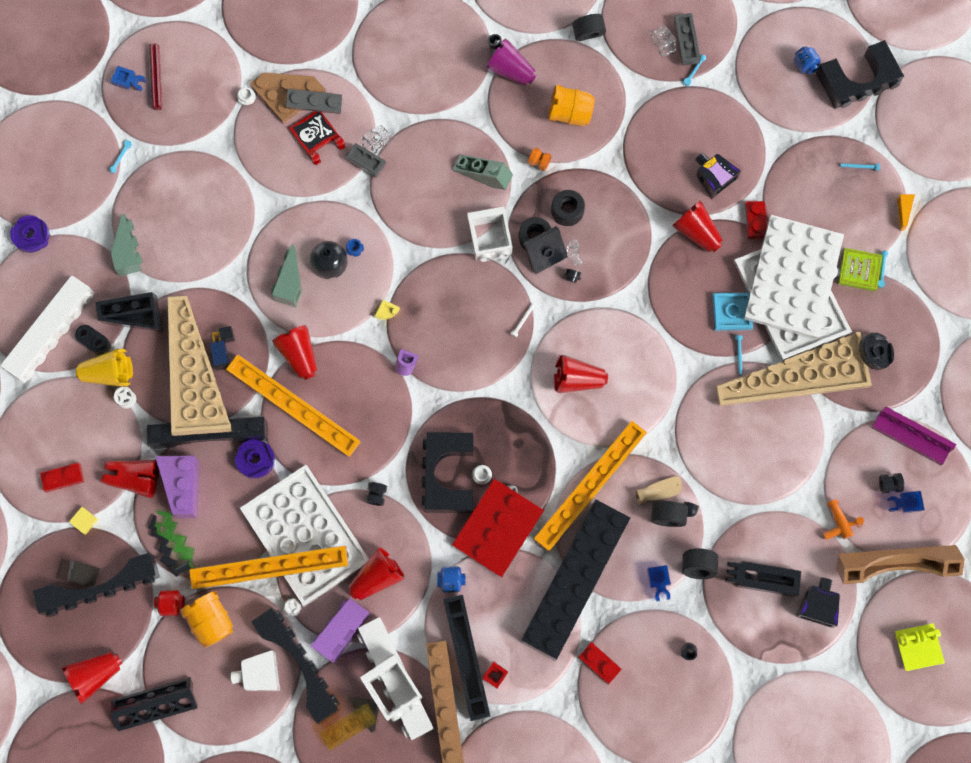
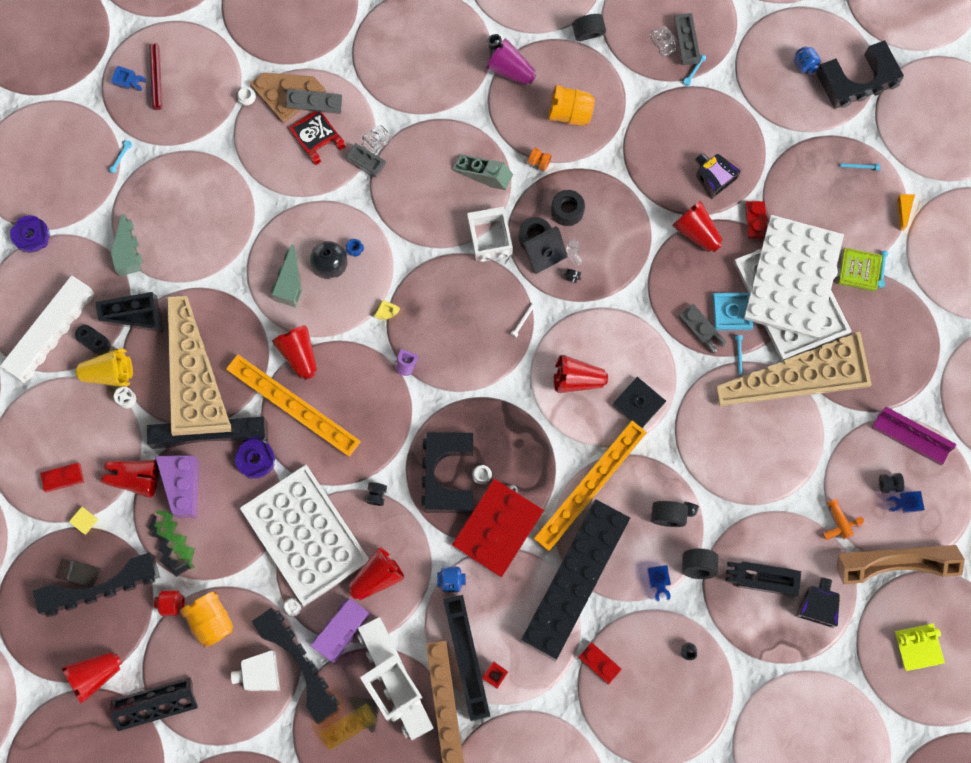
(219, 348): piece -> none
(269, 567): light orange plate -> none
(639, 402): none -> black plate
(659, 490): tan piece -> none
(701, 328): none -> dark grey hinge
(876, 351): black tile -> none

